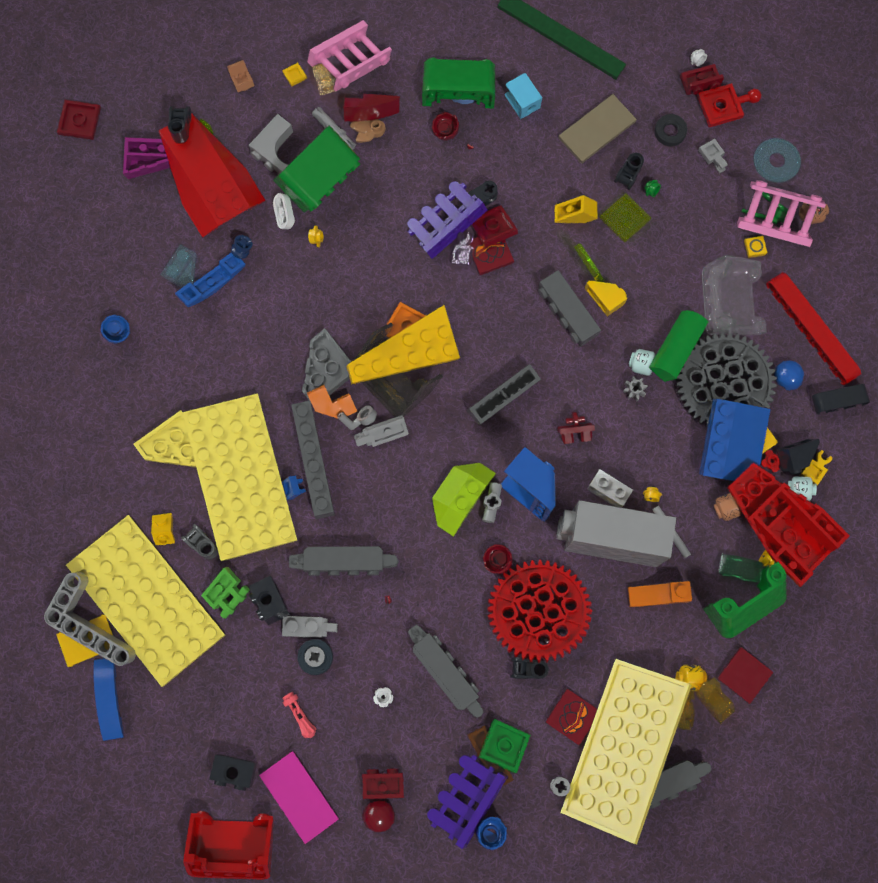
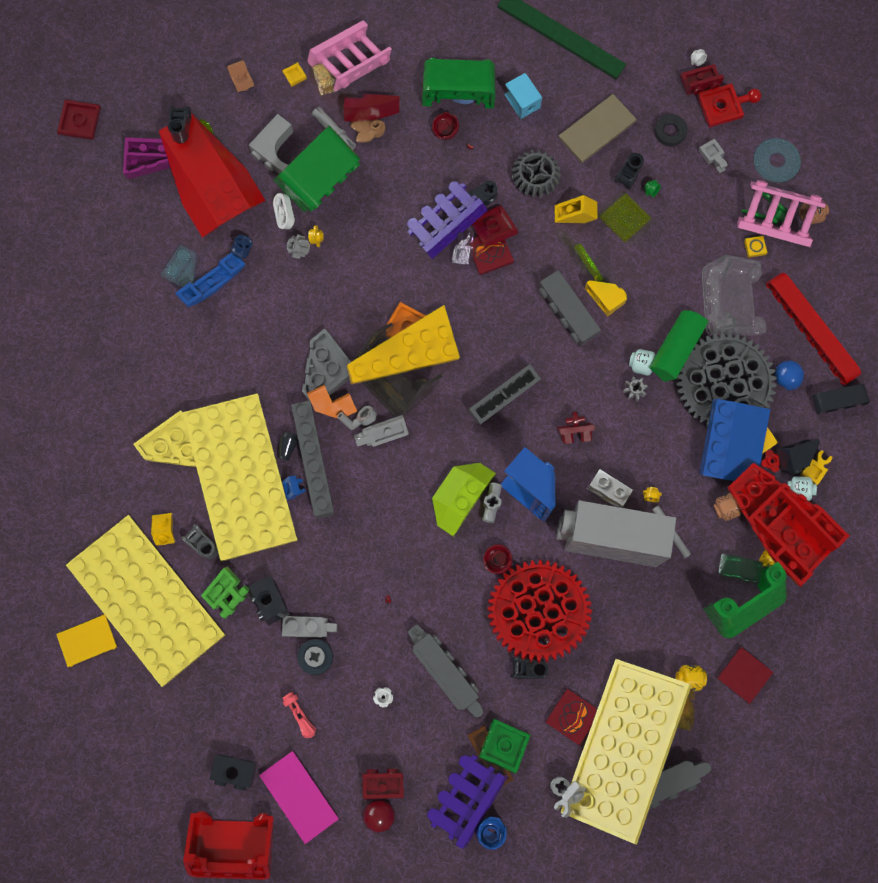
(83, 626): light grey beam -> none
(107, 700): blue slope -> none
(112, 325): blue hair -> none
(287, 445): none -> black cone
(298, 246): none -> light grey gear
(343, 559): dark grey hinge -> none
(523, 165): none -> dark grey gear
(571, 796): none -> light grey plate
(660, 594): orange slope -> none
(715, 700): clear yellow brick -> none

